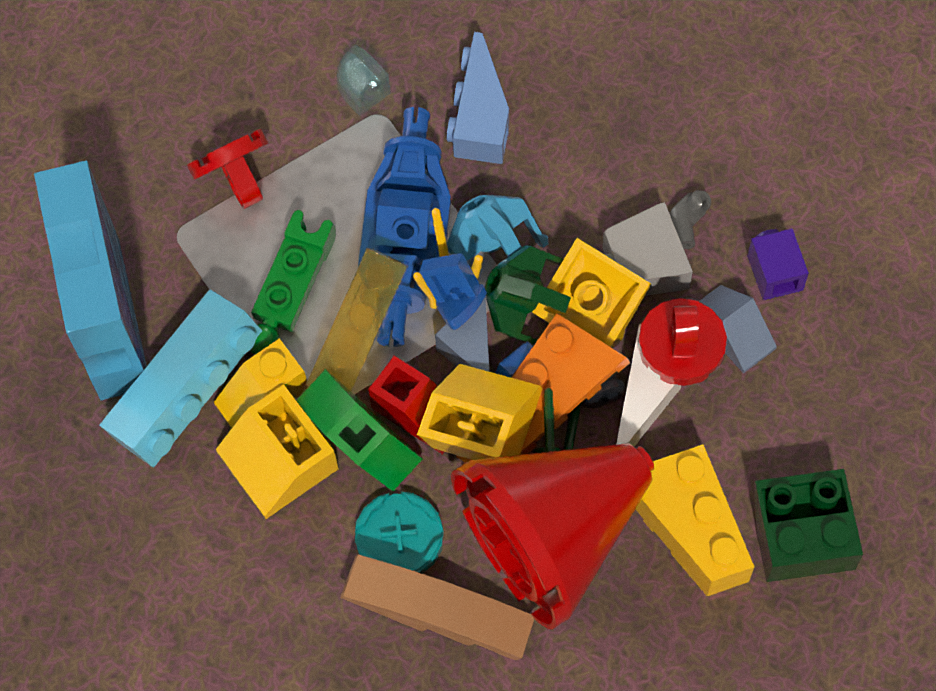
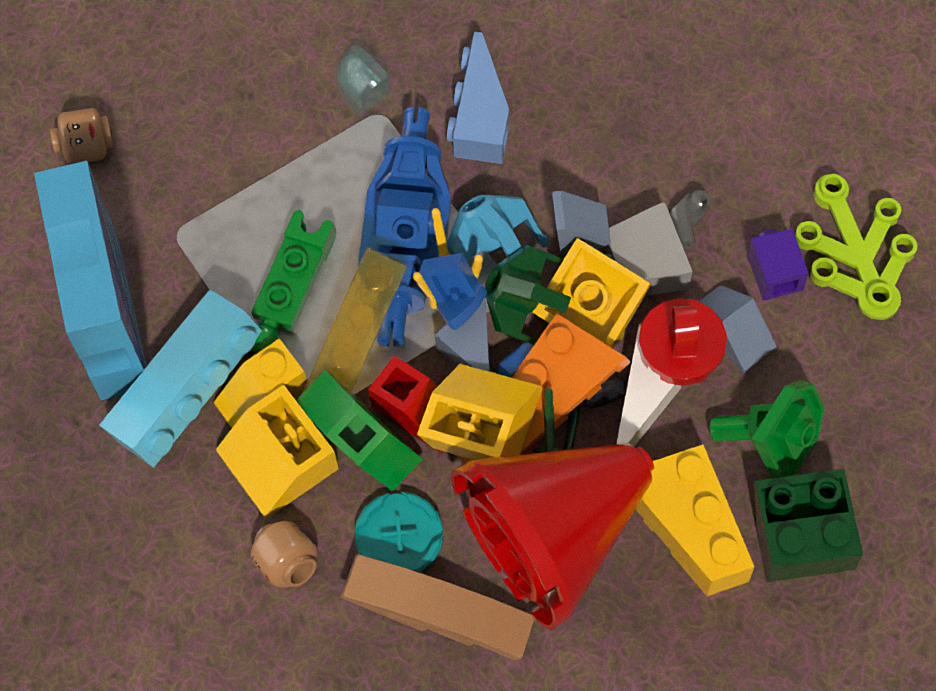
(82, 136): none -> medium nougat head
(234, 167): red tile -> none
(284, 554): none -> medium nougat head
(580, 219): none -> sand blue slope
(780, 430): none -> green piece
(856, 251): none -> lime plant

